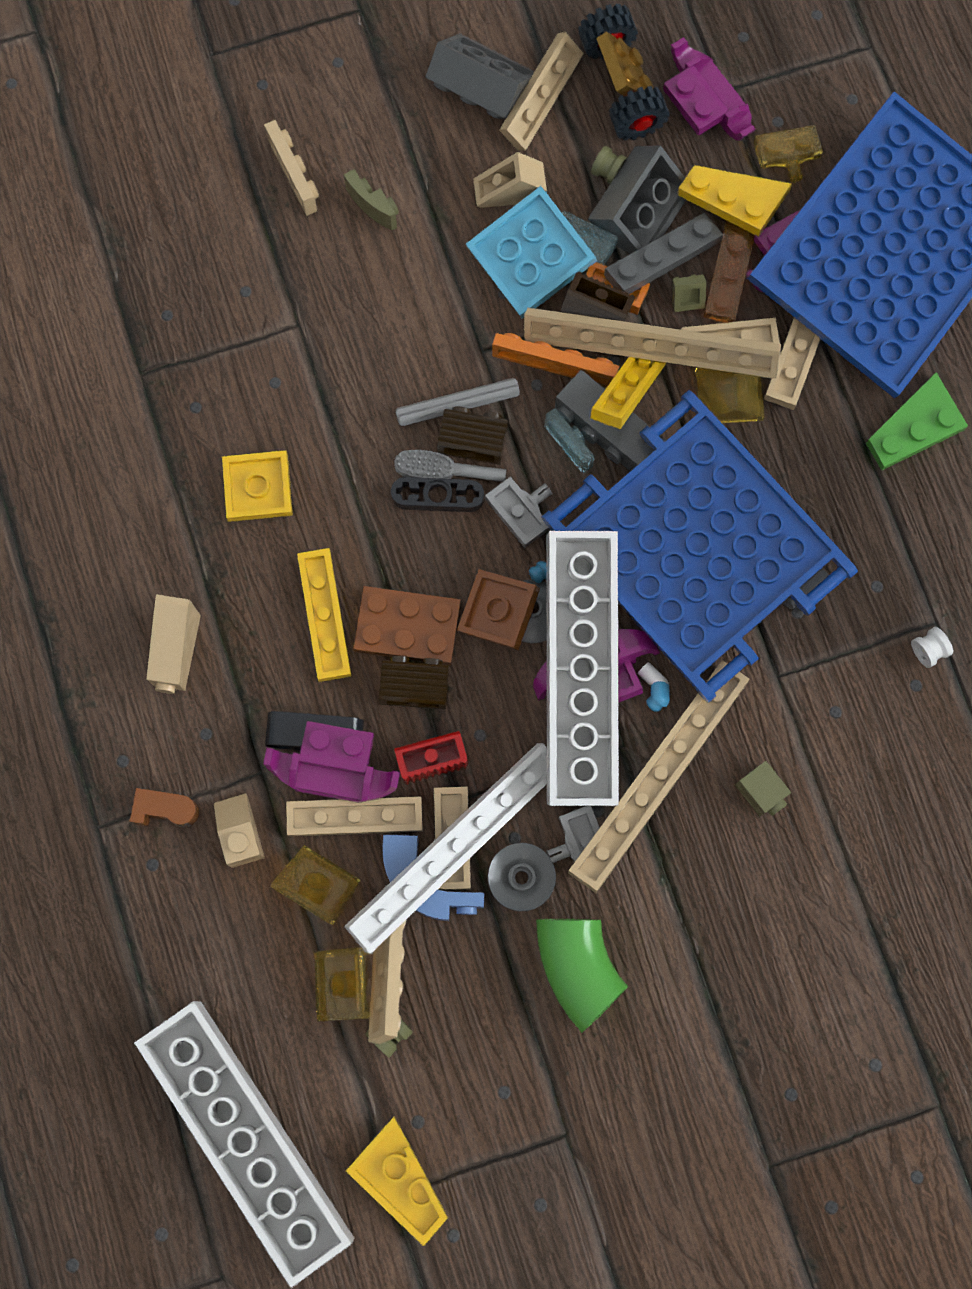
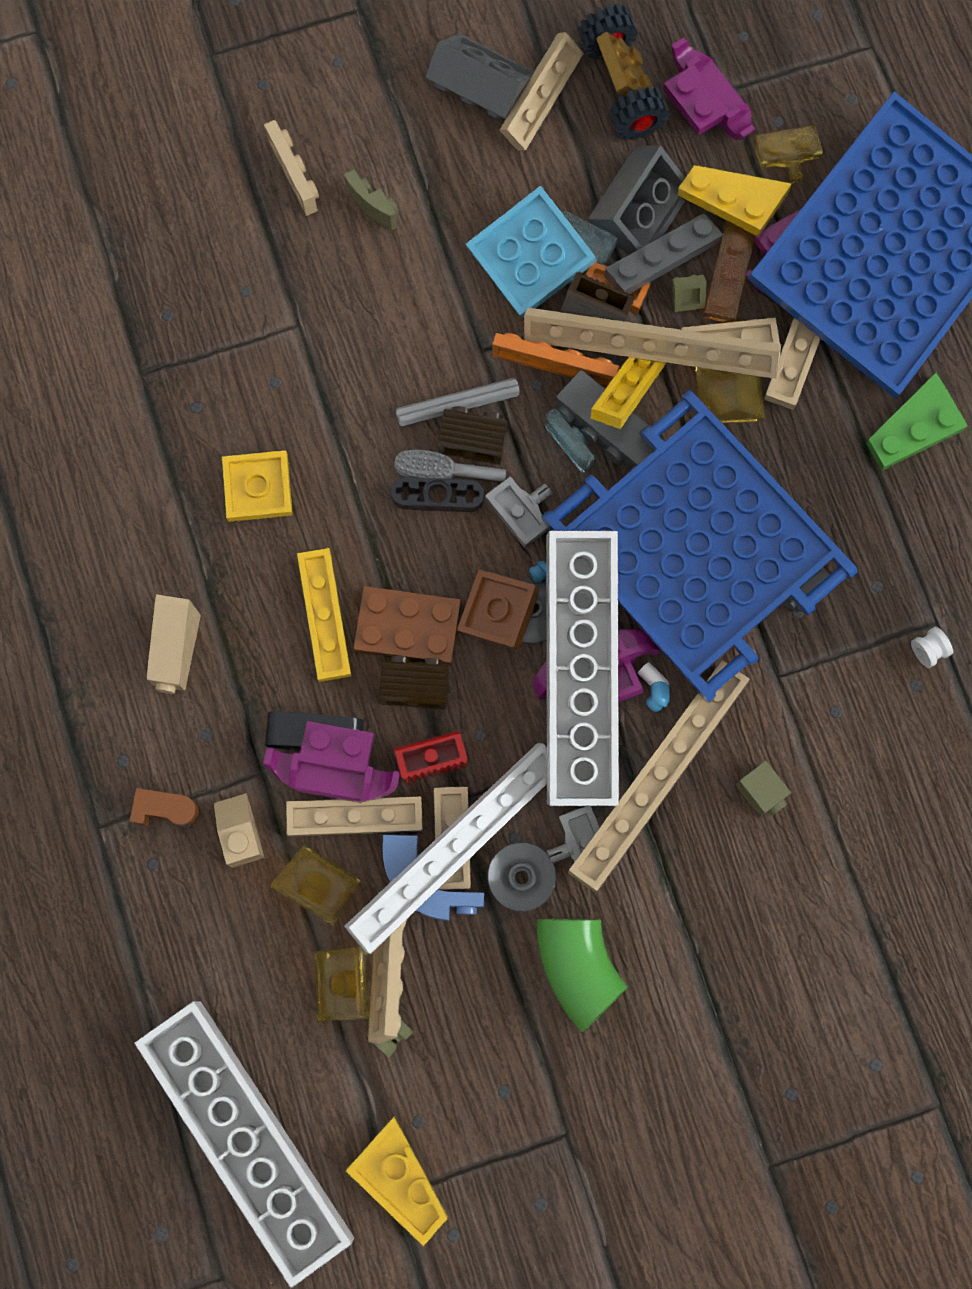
(509, 181): tan slope -> none
(607, 164): olive wheel -> none

